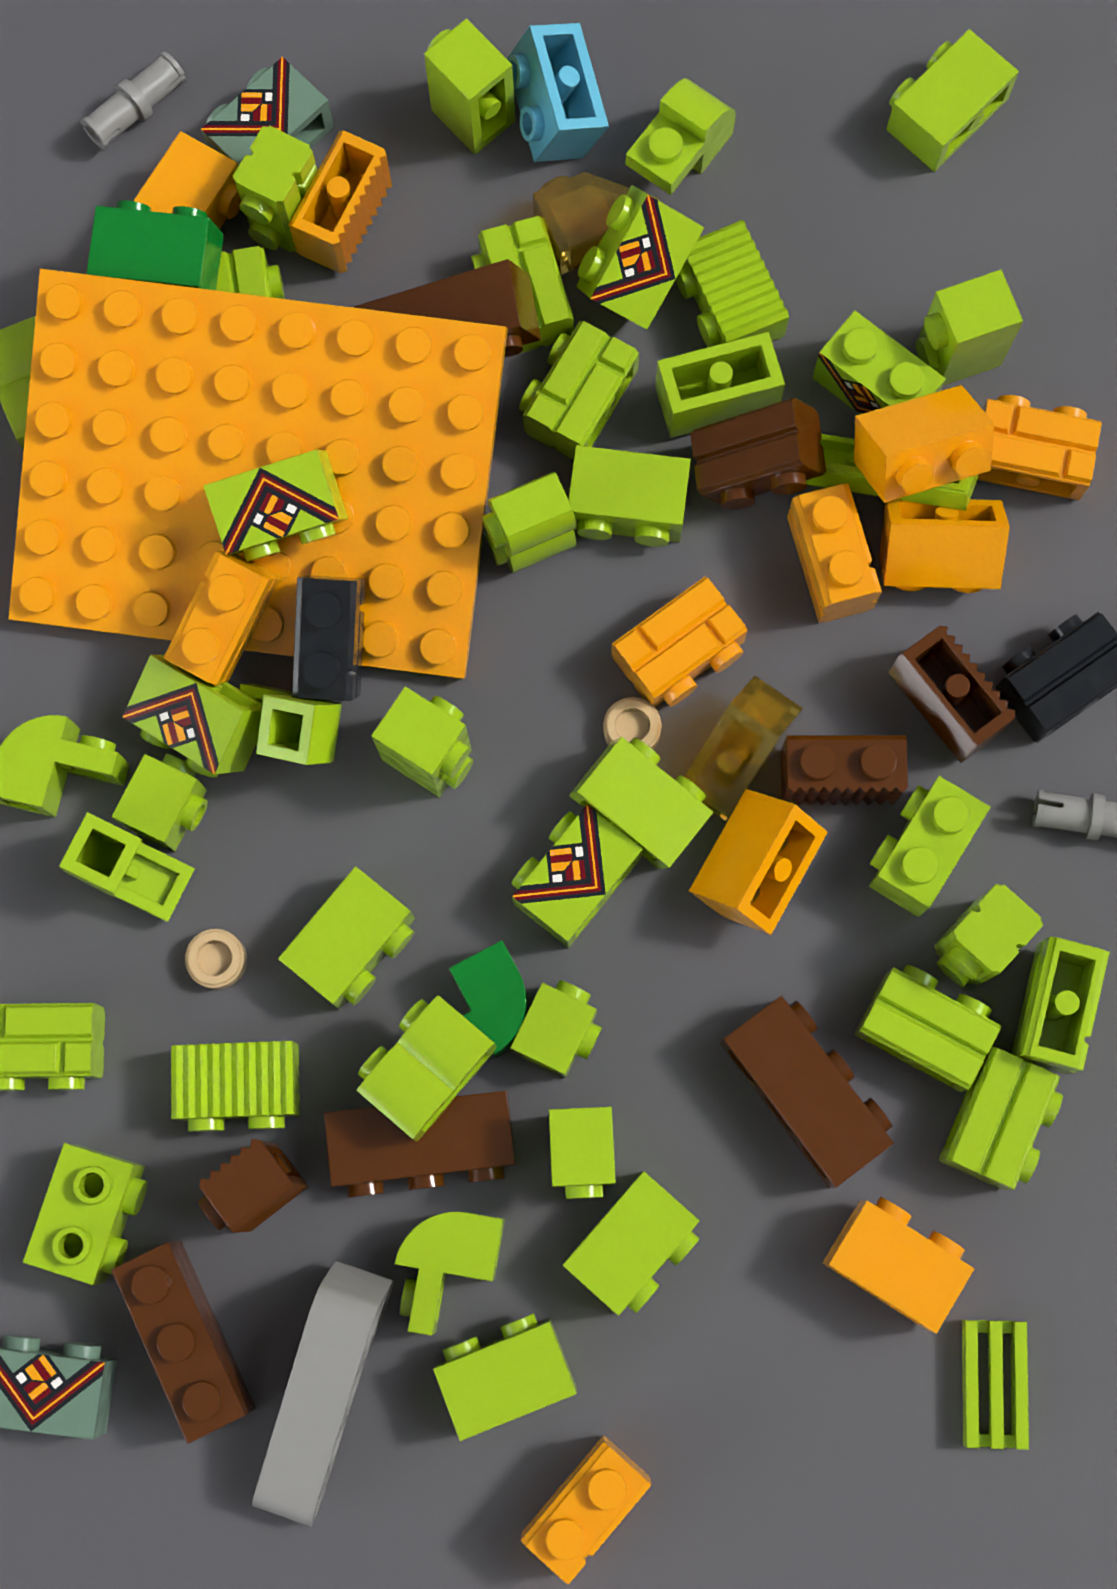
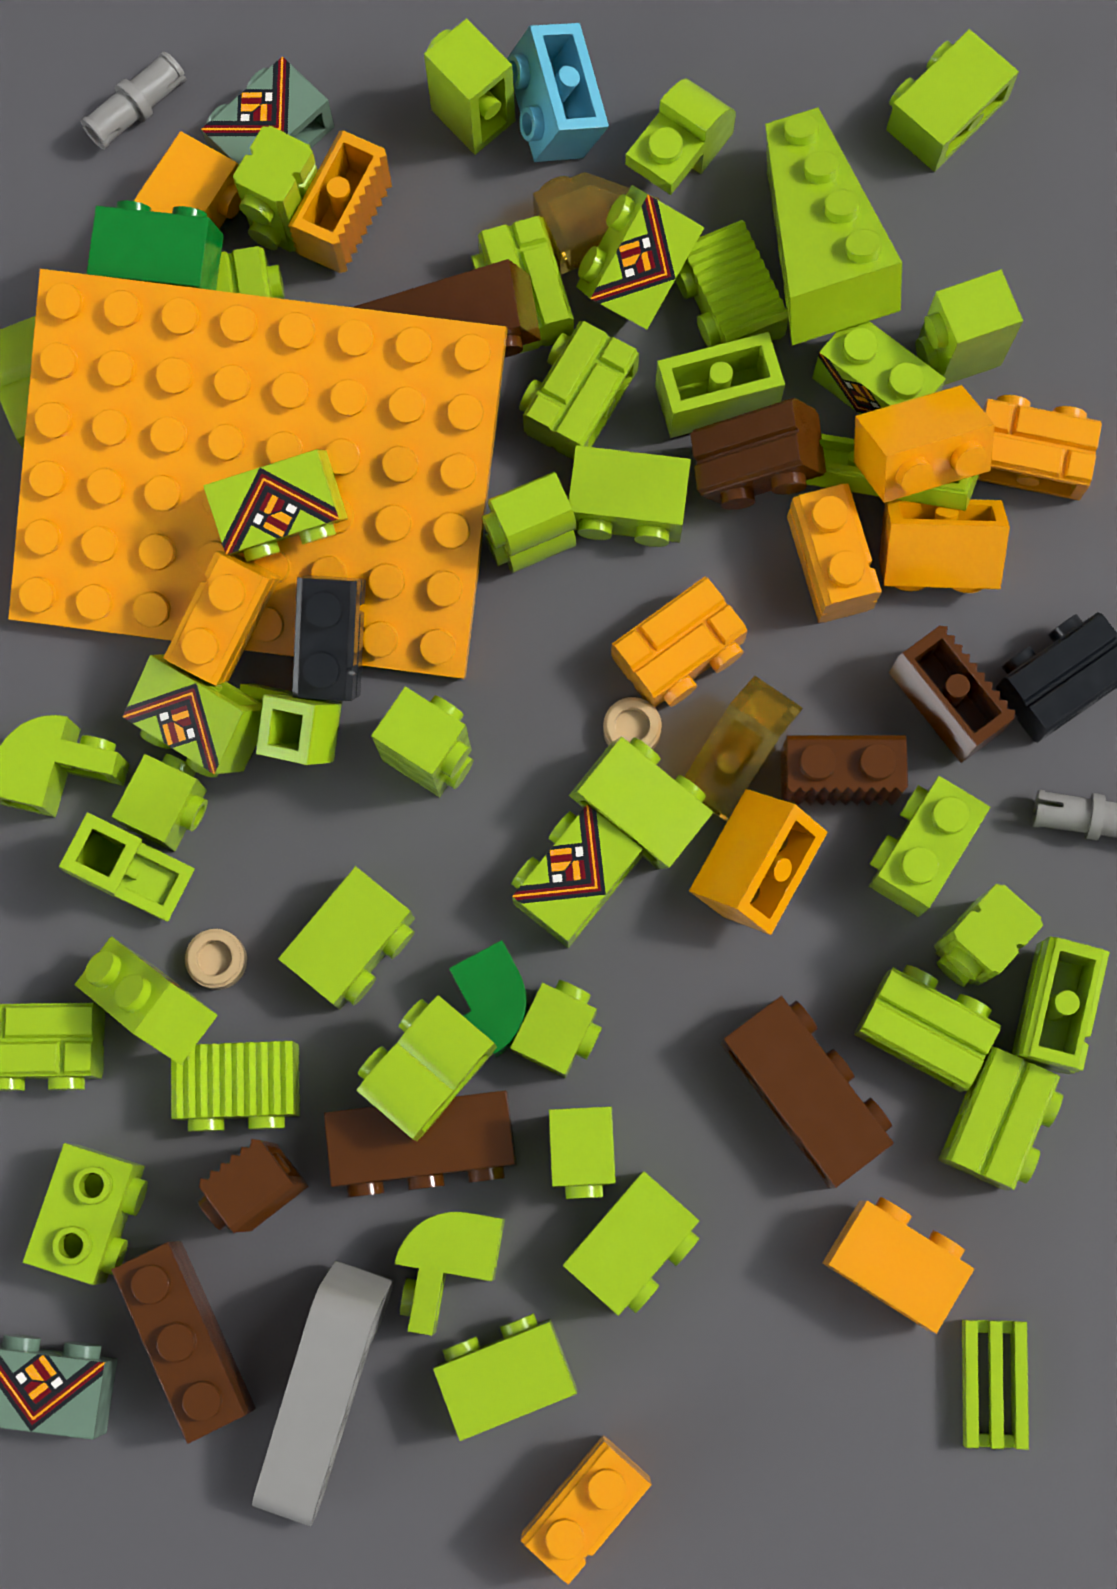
(145, 1000): none -> lime brick
(829, 239): none -> lime wedge

